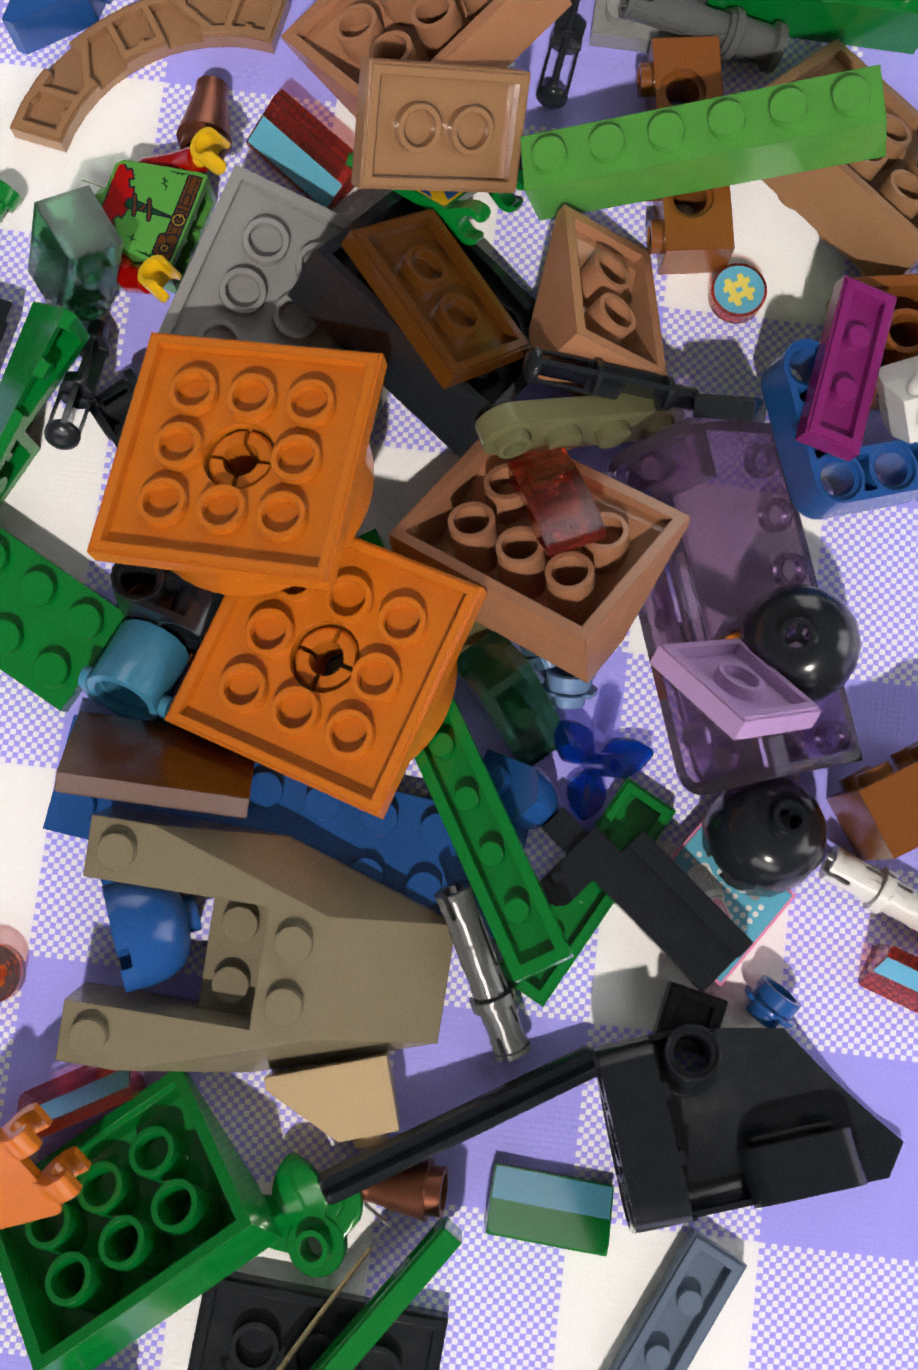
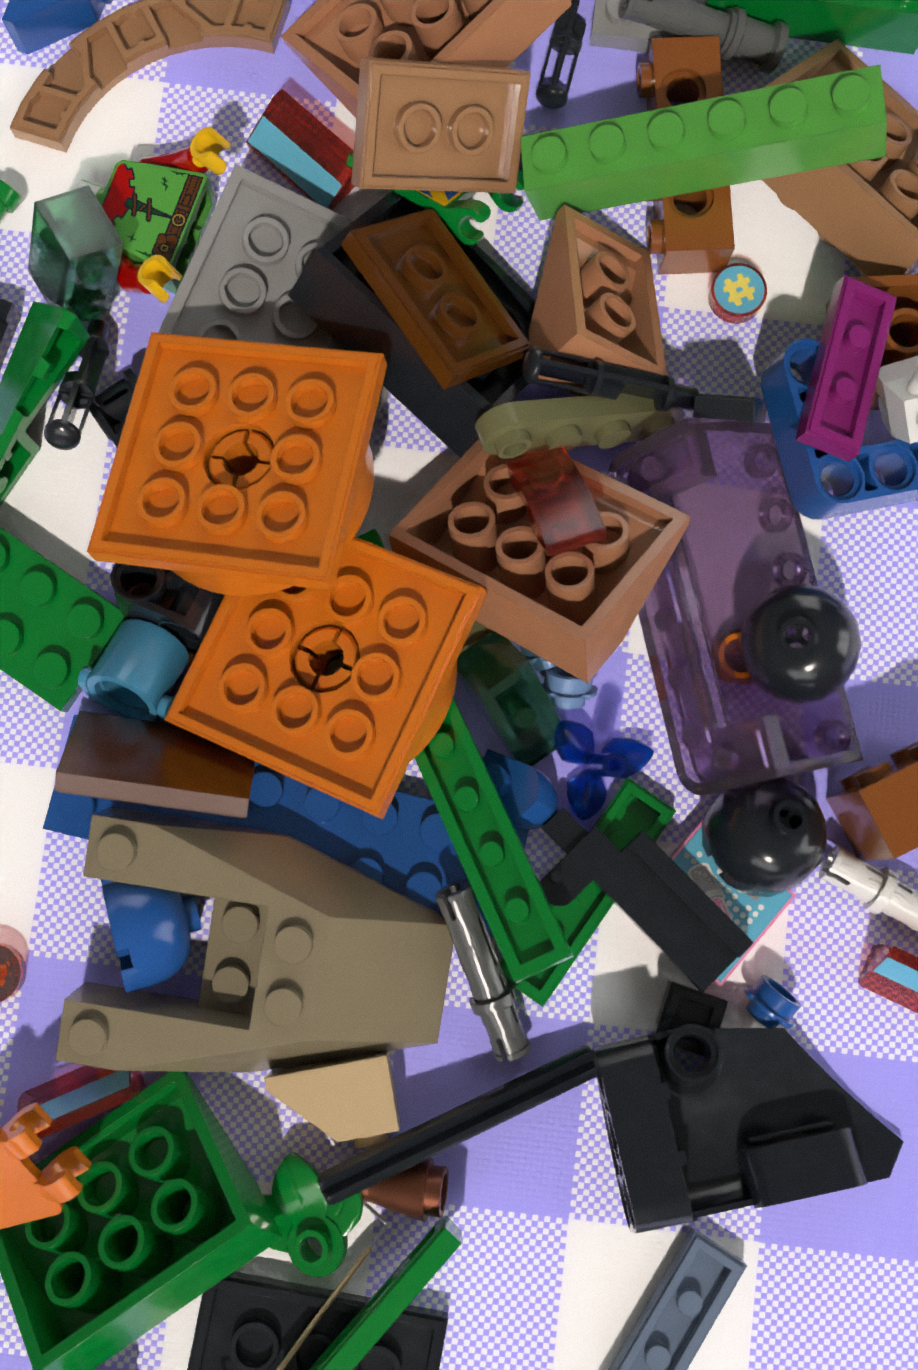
(206, 109): copper cone -> none
(549, 1209): slope -> none
(735, 688): lavender tile -> none

